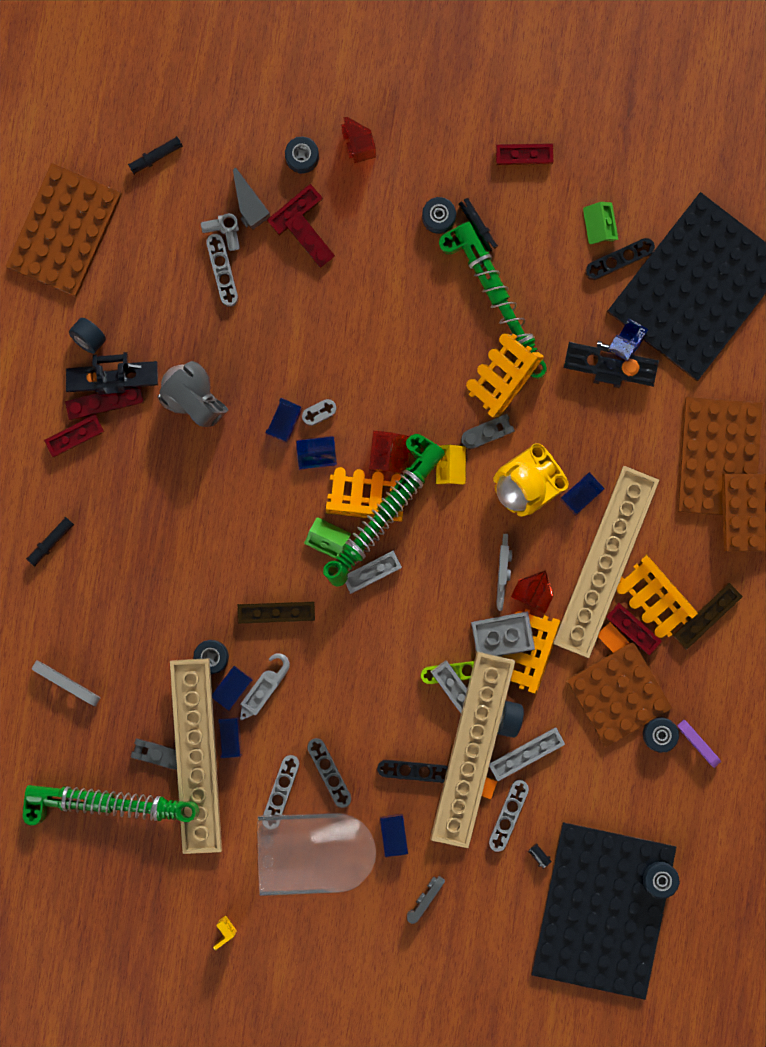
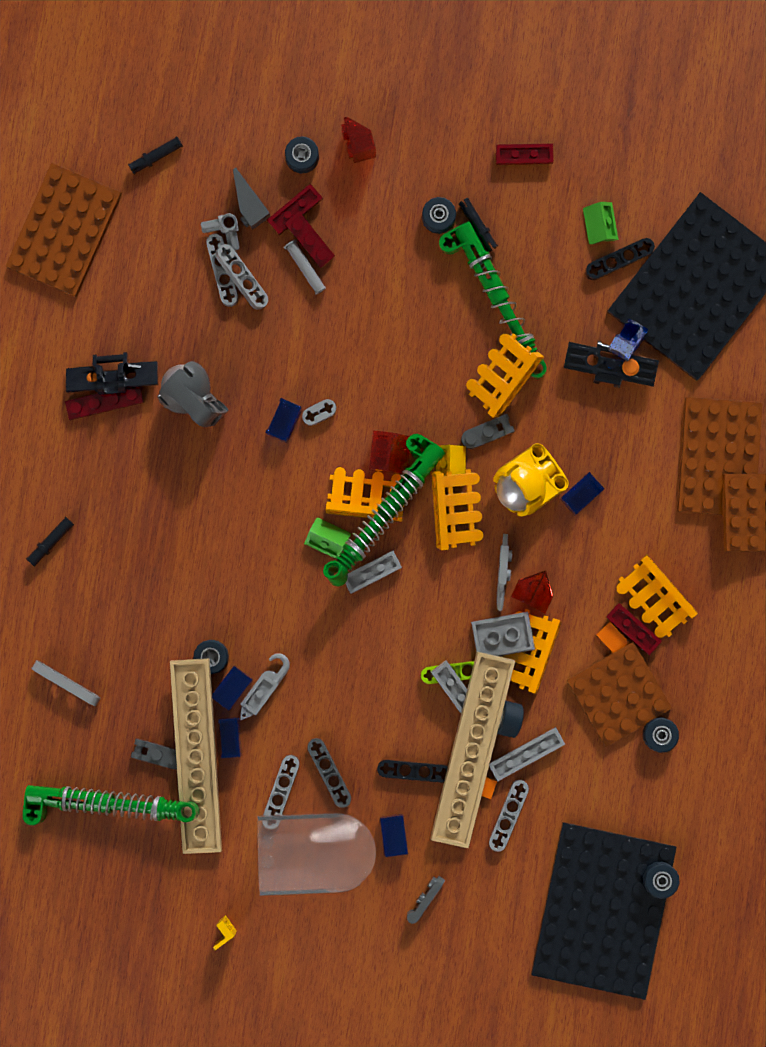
(74, 436): dark red plate -> none
(87, 335): black wheel -> none
(238, 279): none -> light grey beam
(276, 612): dark brown plate -> none
(305, 266): none -> light grey pin
(316, 452): clear blue panel -> none
(451, 499): none -> light orange fence
(538, 854): black pin -> none
(606, 561): tan plate -> none
(698, 743): medium lavender beam -> none
(707, 616): dark brown plate -> none

